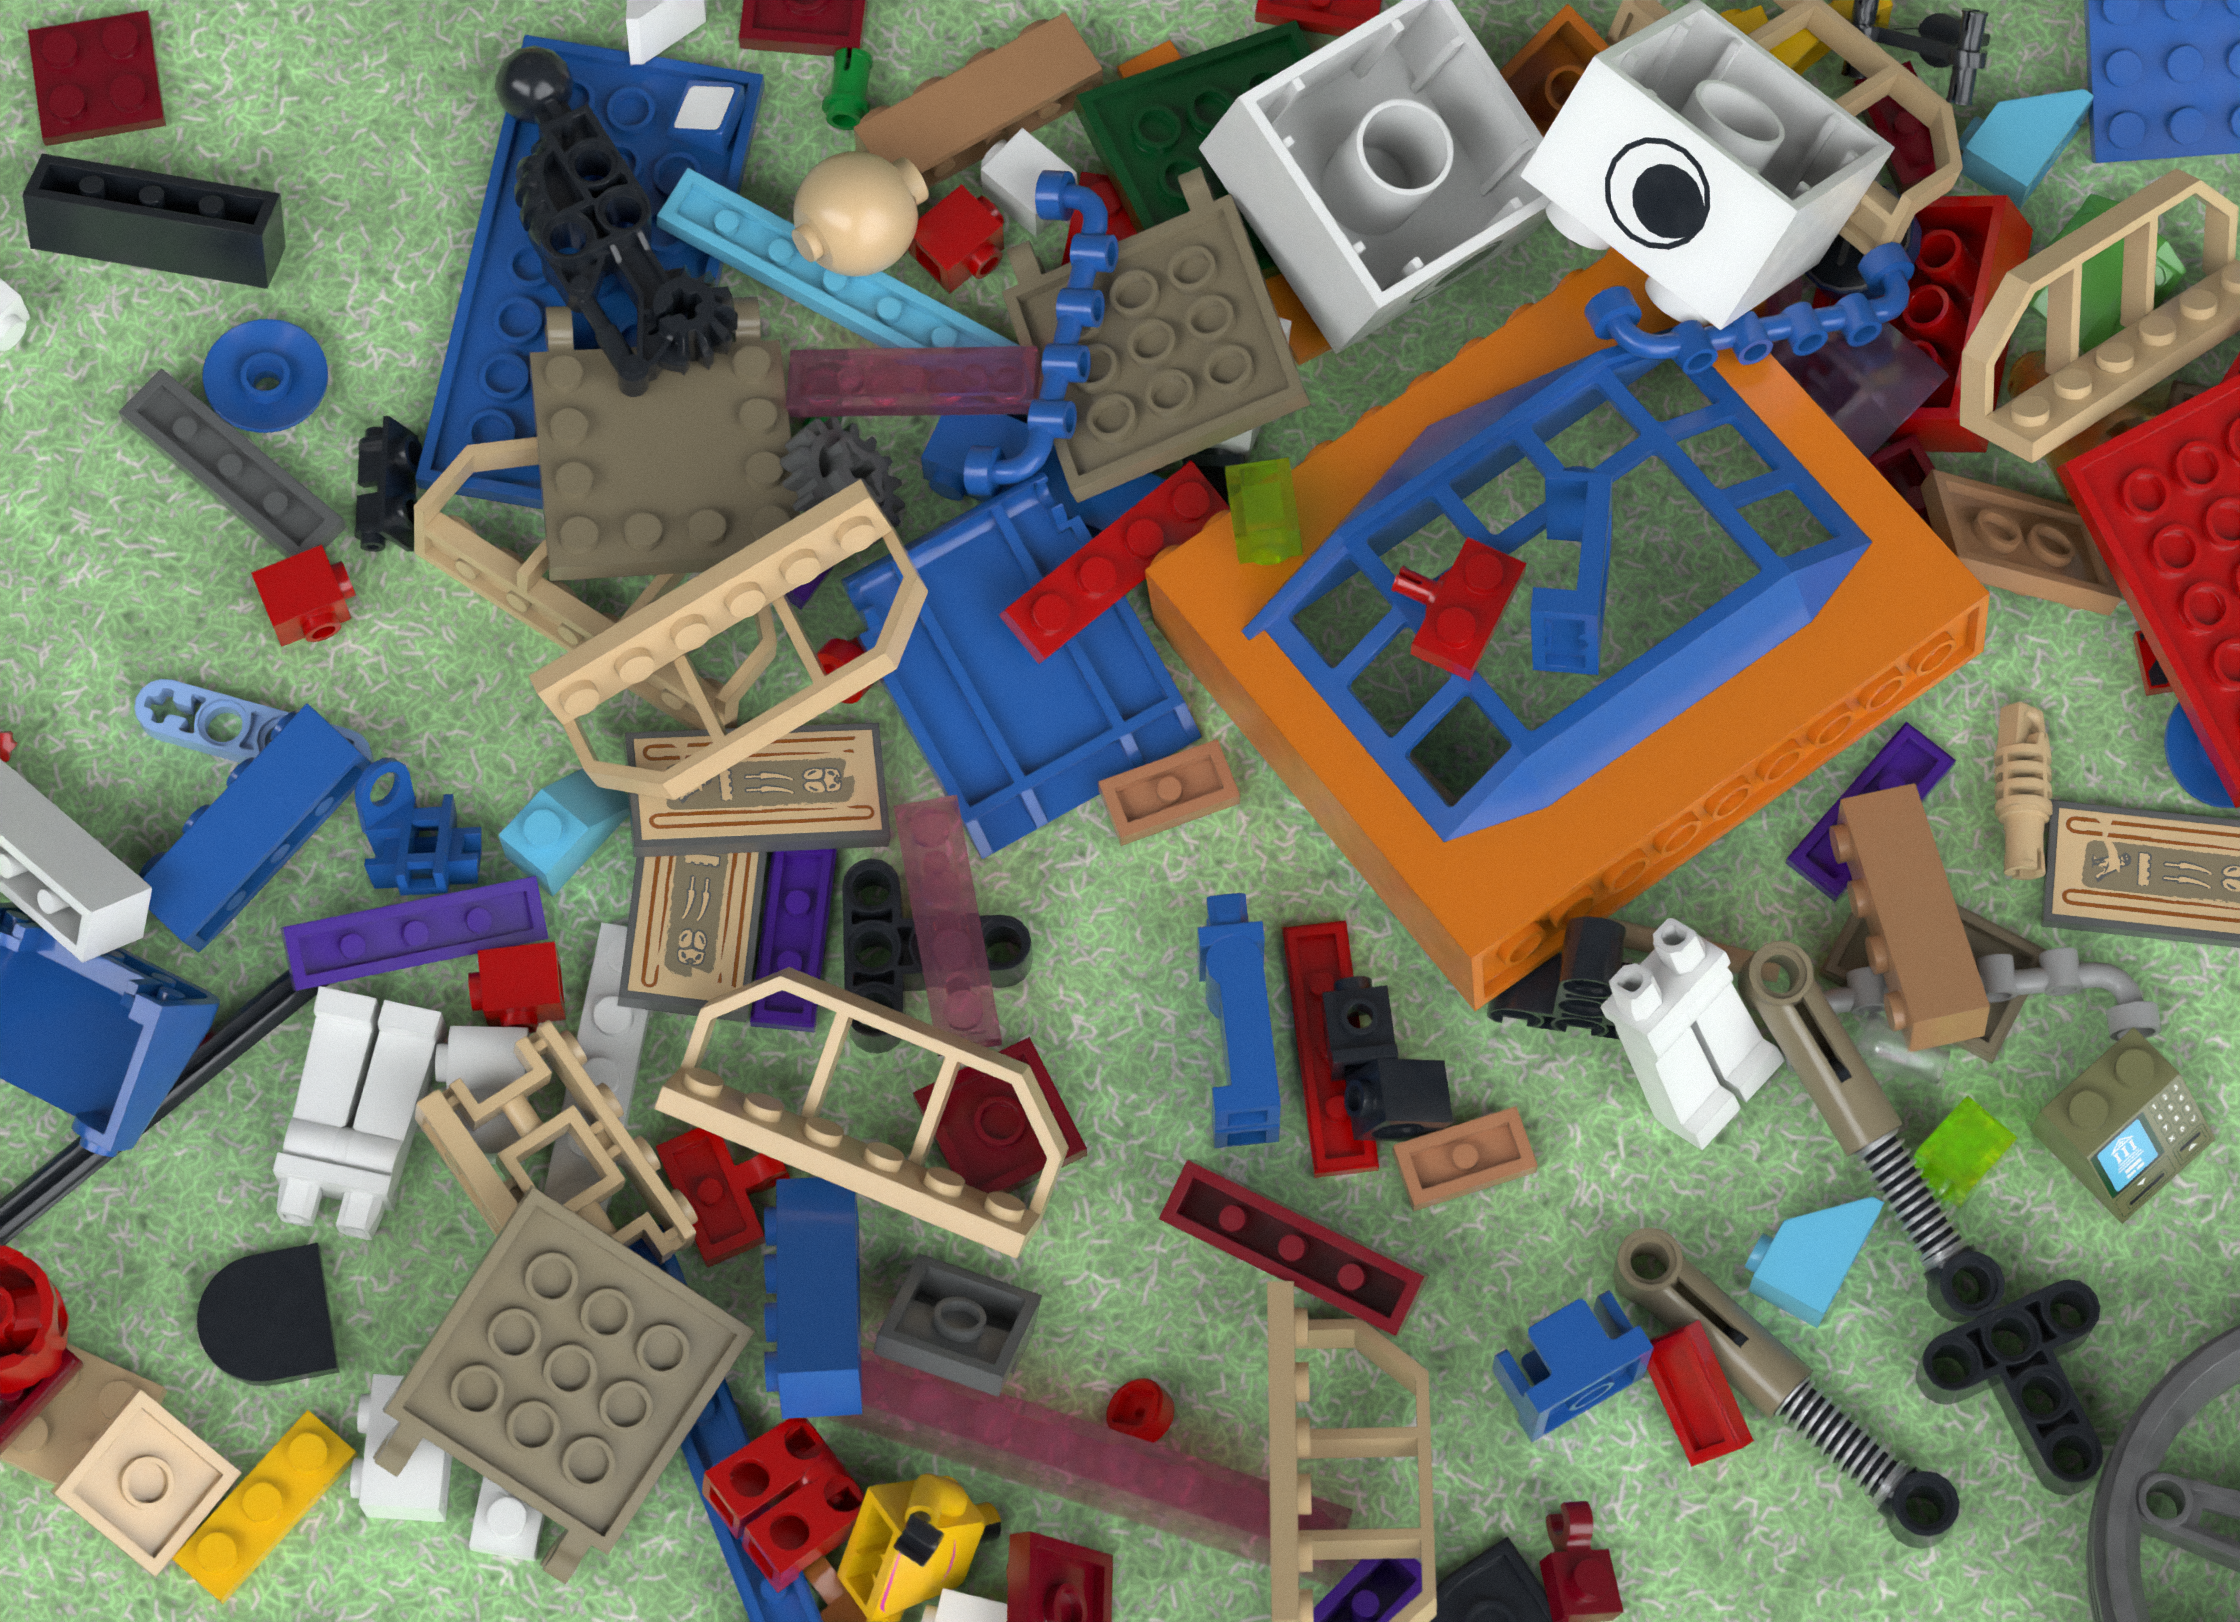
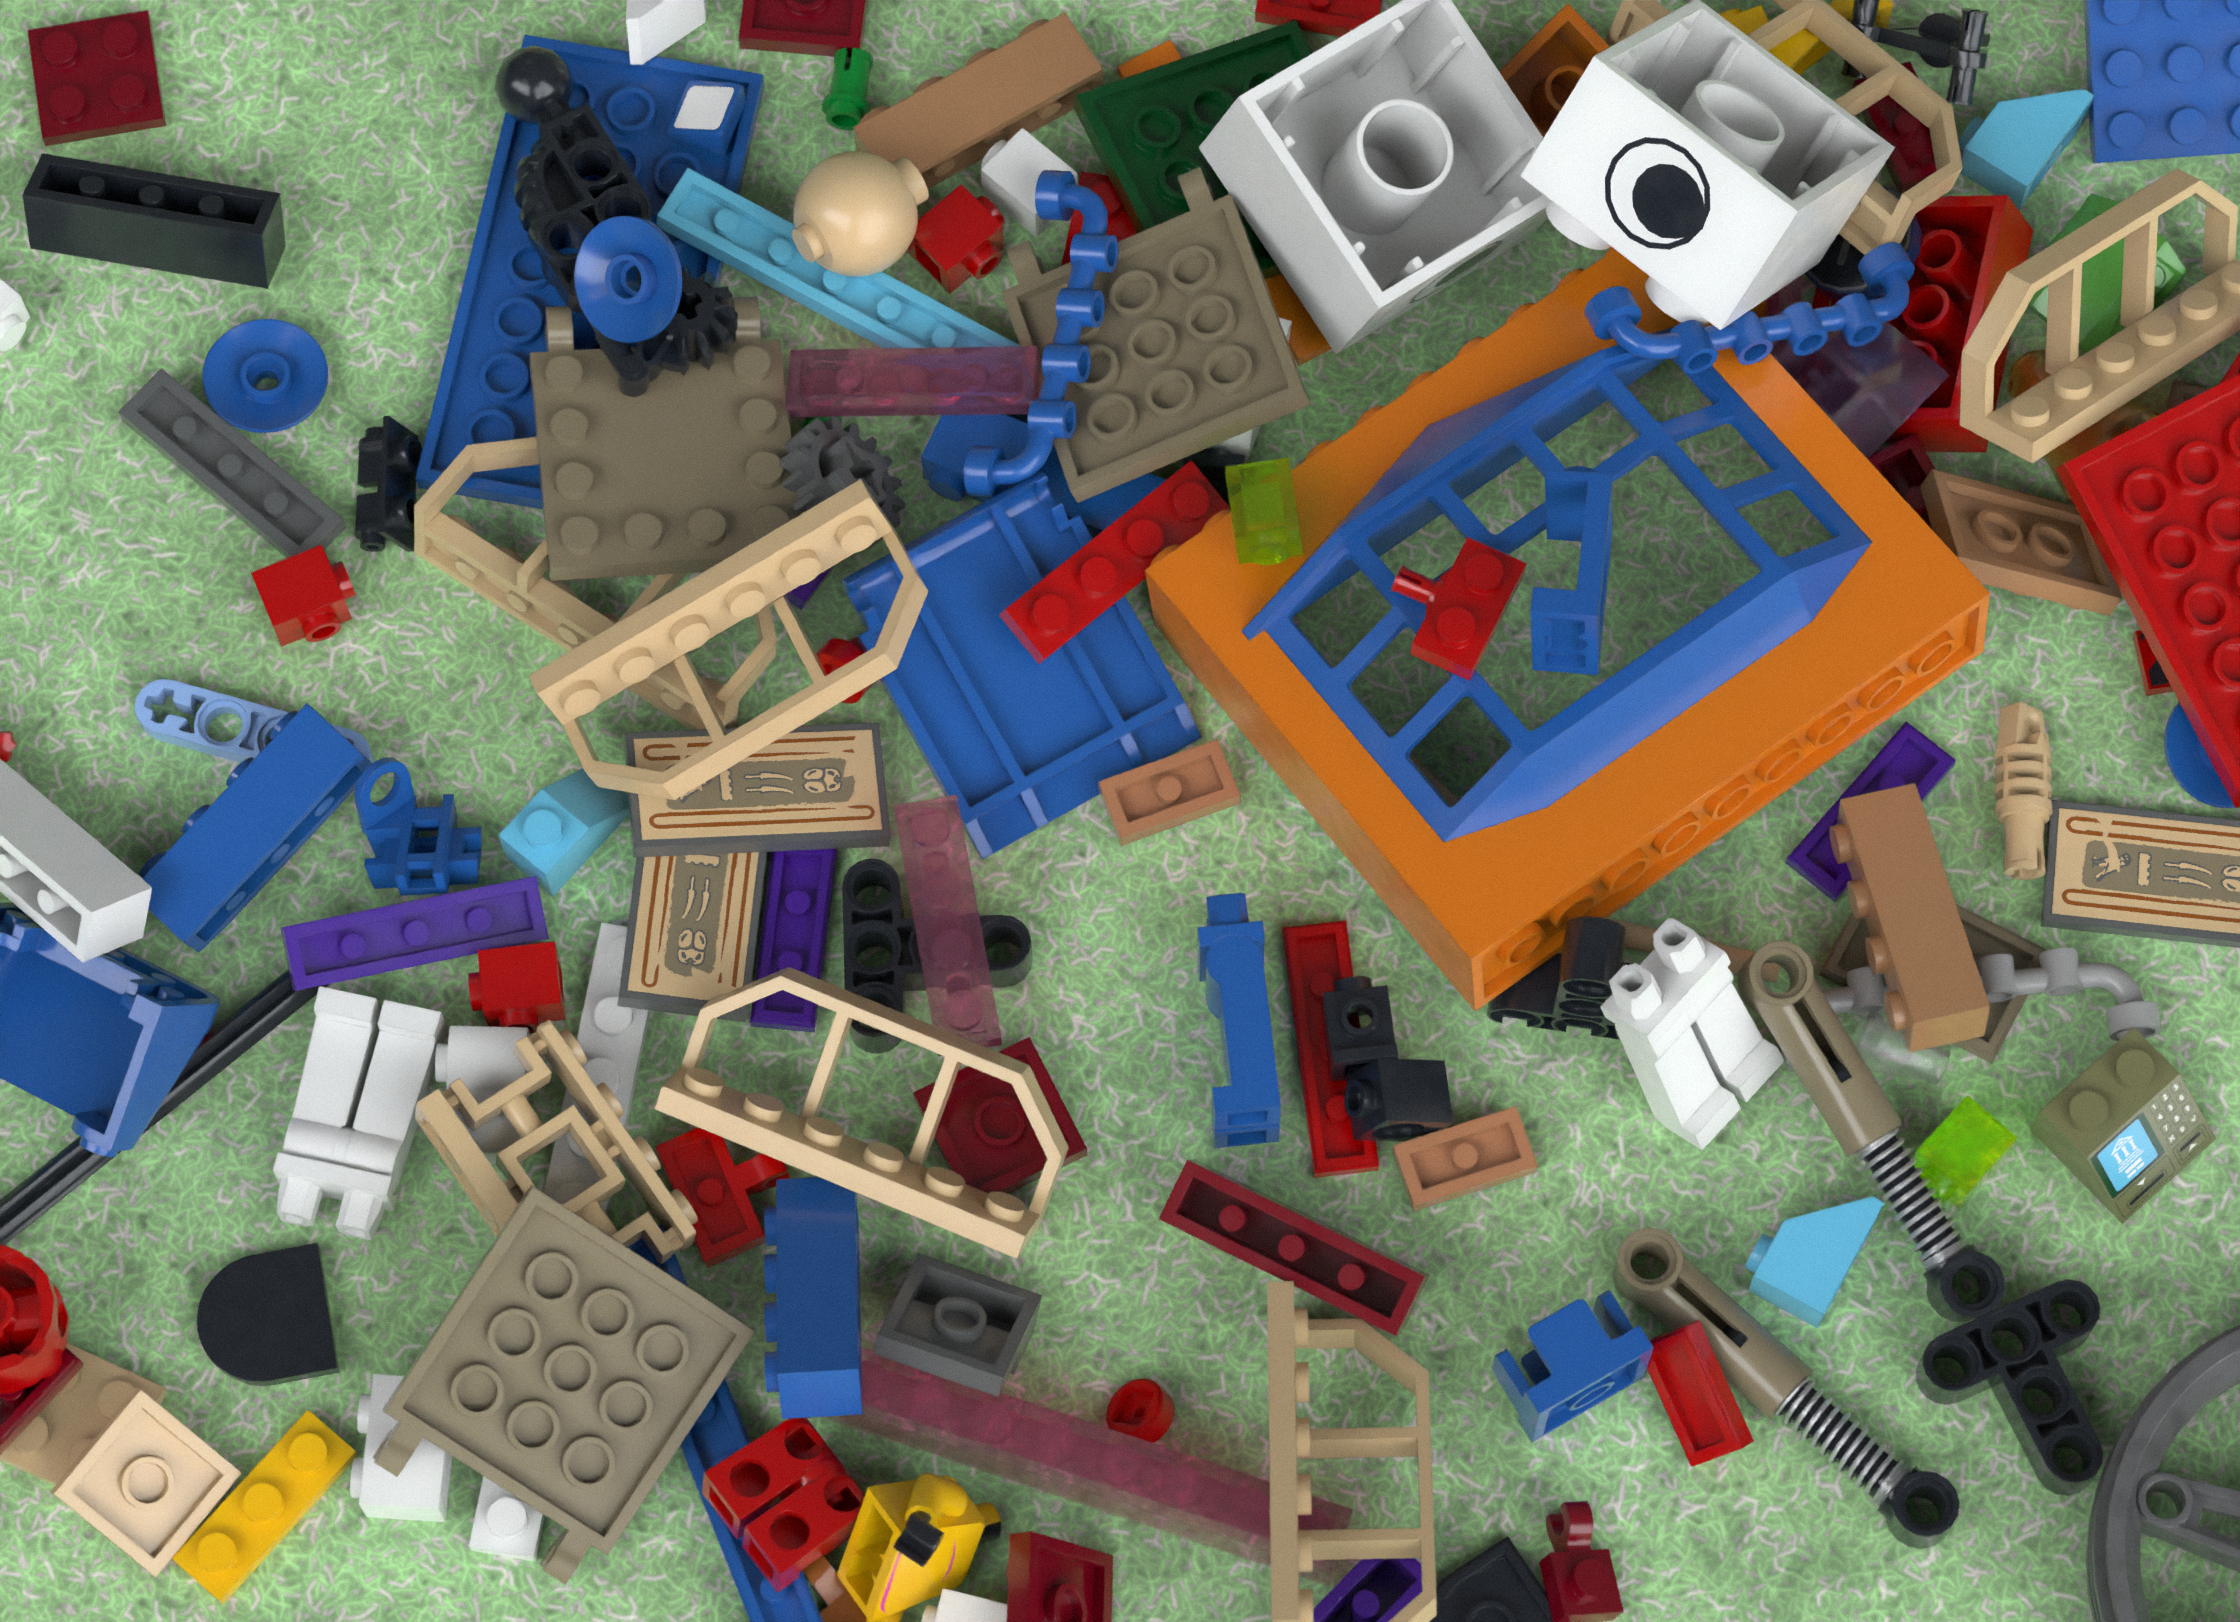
(609, 279): none -> blue dish

